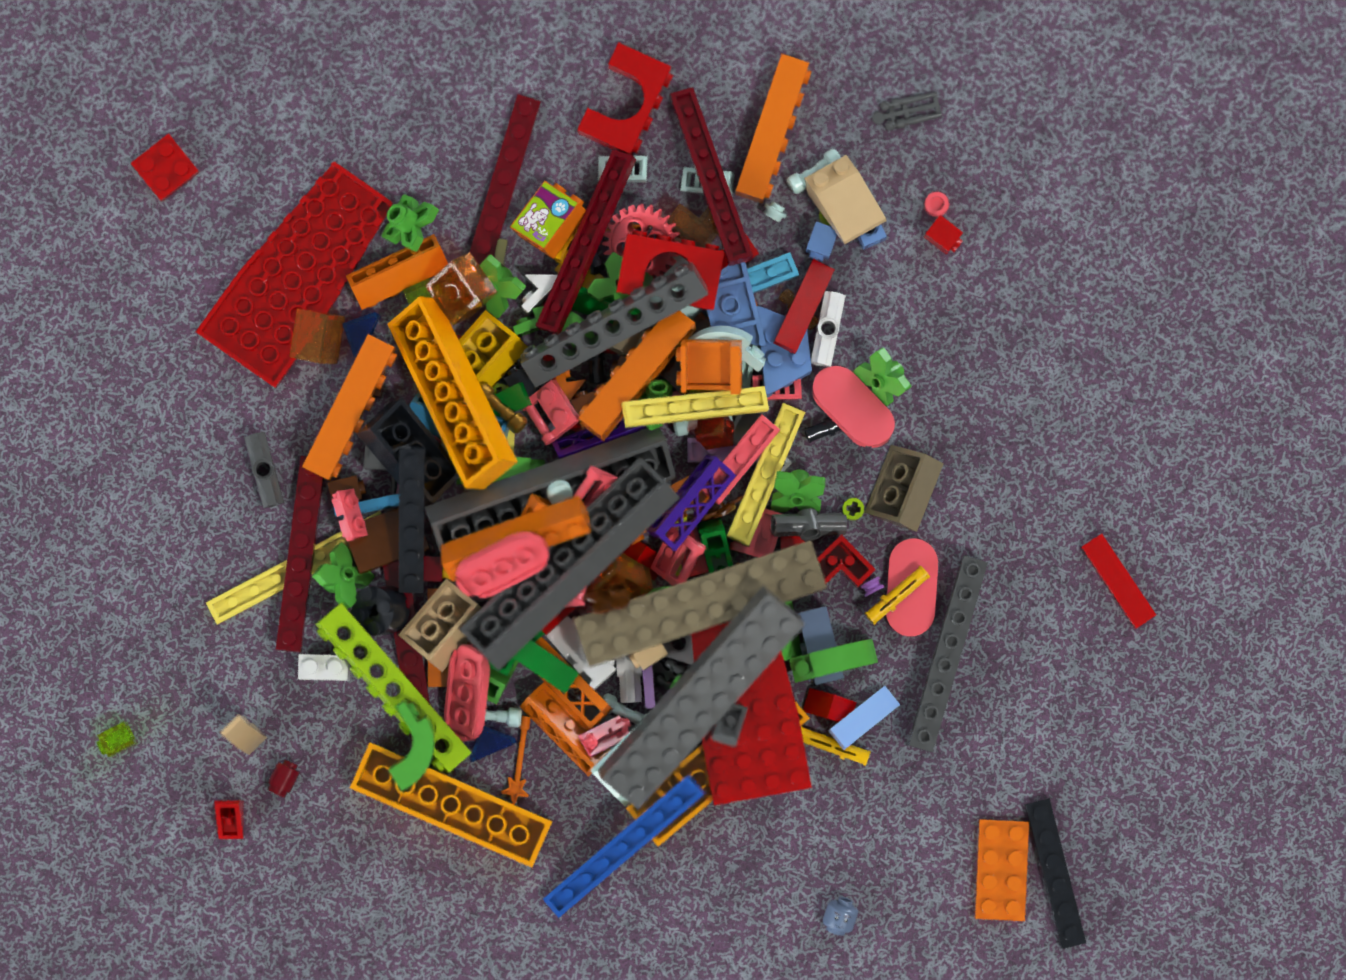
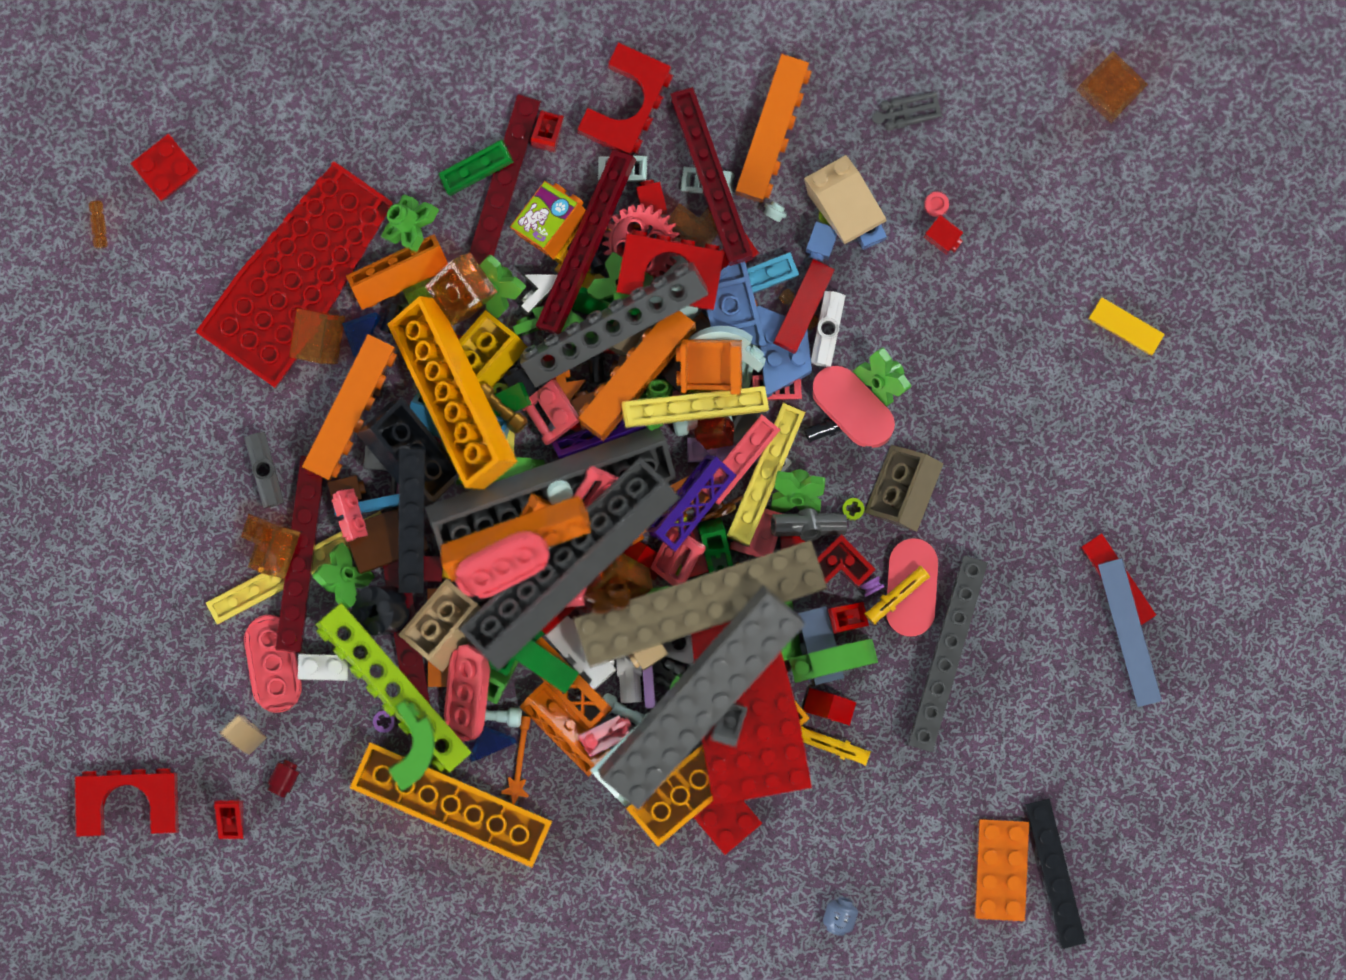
(93, 791): none -> red arch
(98, 224): none -> clear orange axle
(116, 739): clear neon green brick -> none
(271, 671): none -> coral tile
(273, 545): none -> clear orange brick
(381, 728): none -> medium lavender bush
(391, 312): none -> black pin
(476, 167): none -> green tile
(501, 251): olive tile -> none
(547, 131): none -> red slope
(624, 845): blue plate -> none
(651, 194): none -> red brick
(727, 823): none -> red plate
(796, 181): light aqua piece -> none
(848, 617): none -> red slope
(864, 717): light blue tile -> none
(1112, 87): none -> clear orange brick
(1126, 326): none -> yellow tile
(1130, 632): none -> sand blue tile

